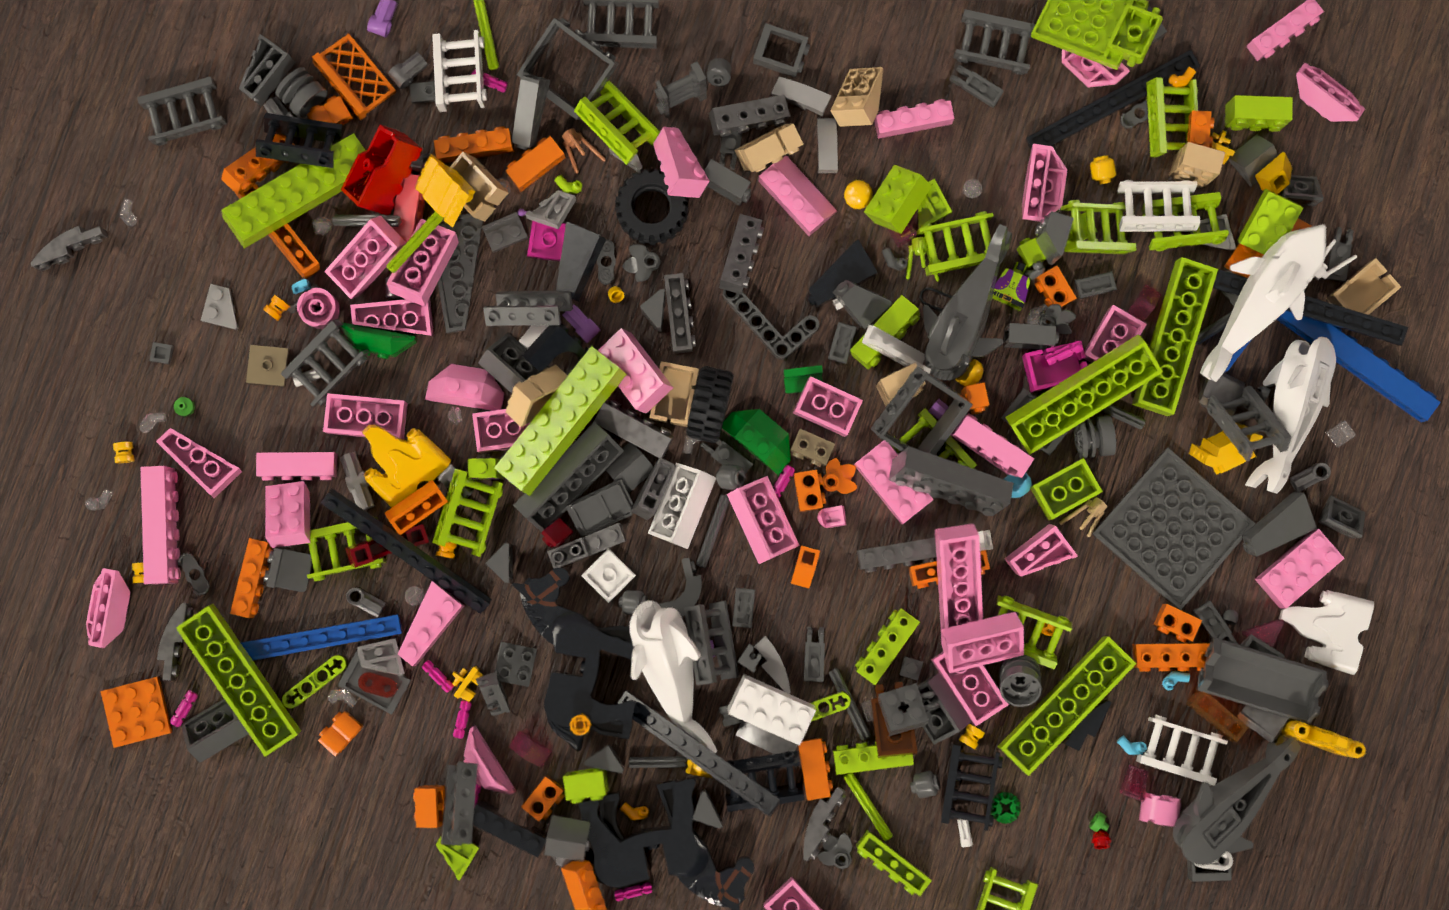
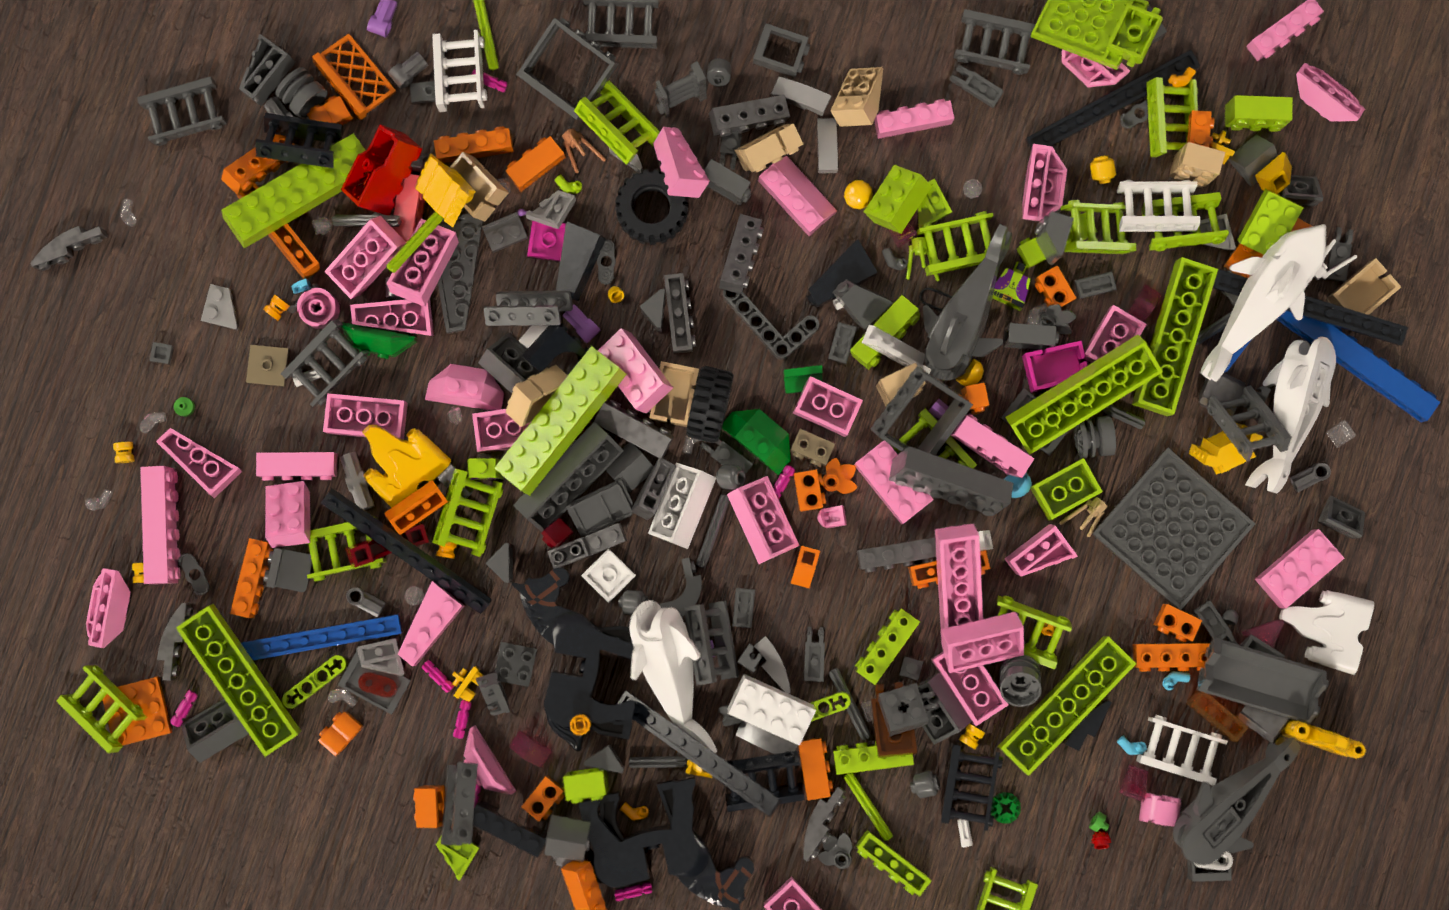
(84, 717): none -> lime fence
(529, 110): slope -> none
(638, 262): dark grey plate -> none
(706, 811): dark grey slope -> none
(1036, 272): dark grey arm -> none
(1064, 352): dark pink axle -> none
(1282, 524): dark grey slope -> none

